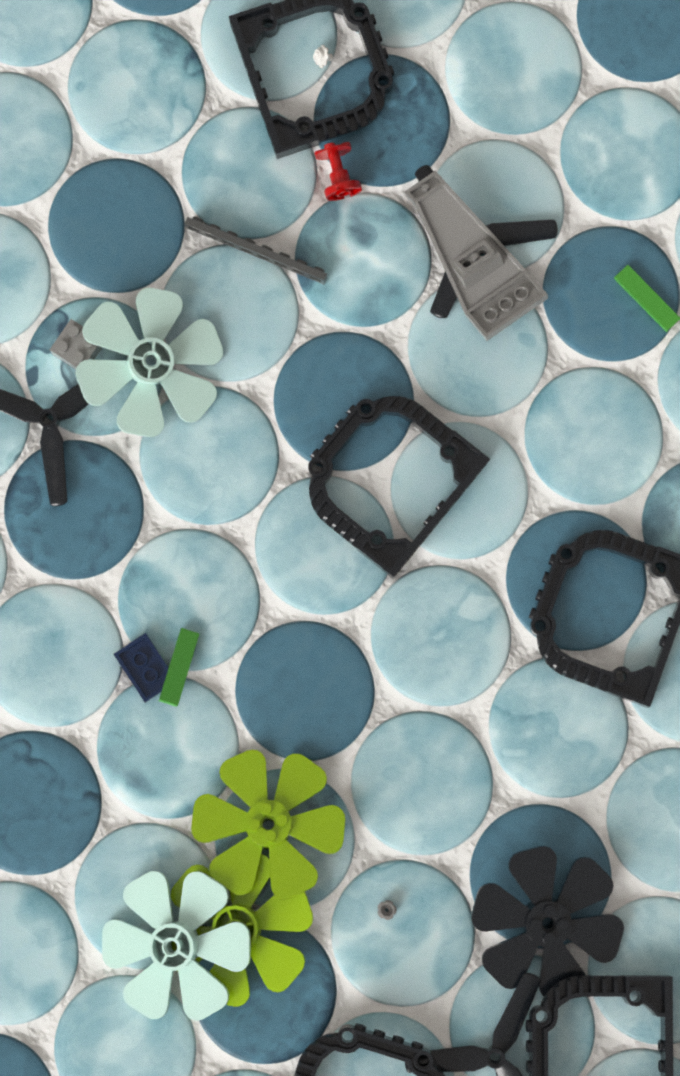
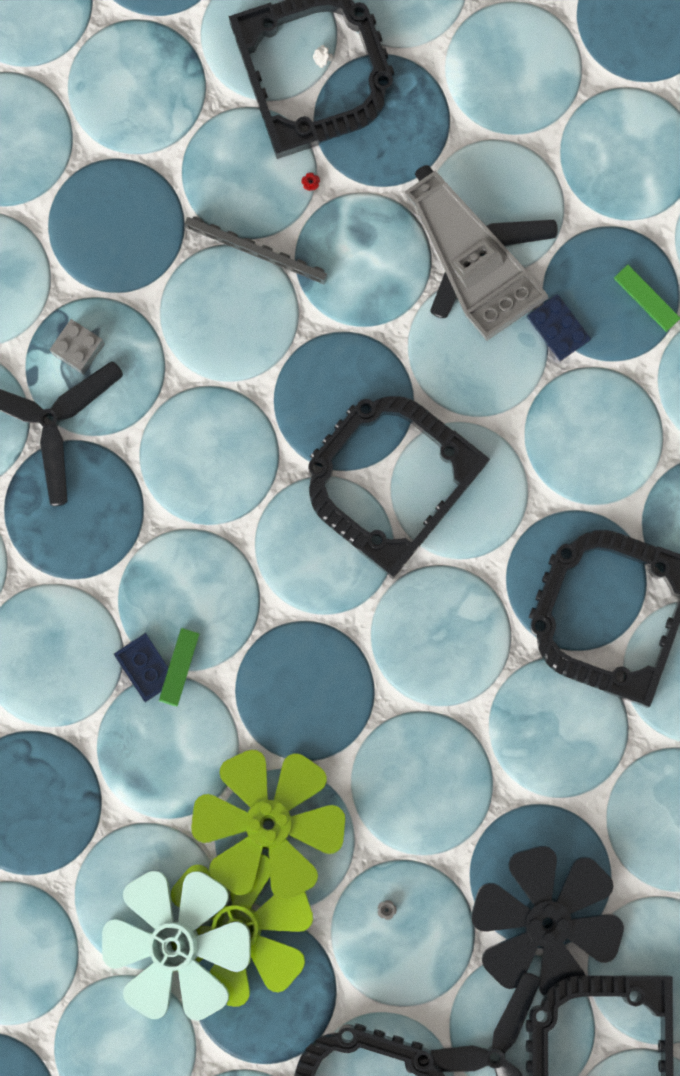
(104, 378): light aqua piece -> none
(310, 186): none -> red plate
(339, 177): red piece -> none
(558, 328): none -> dark blue plate

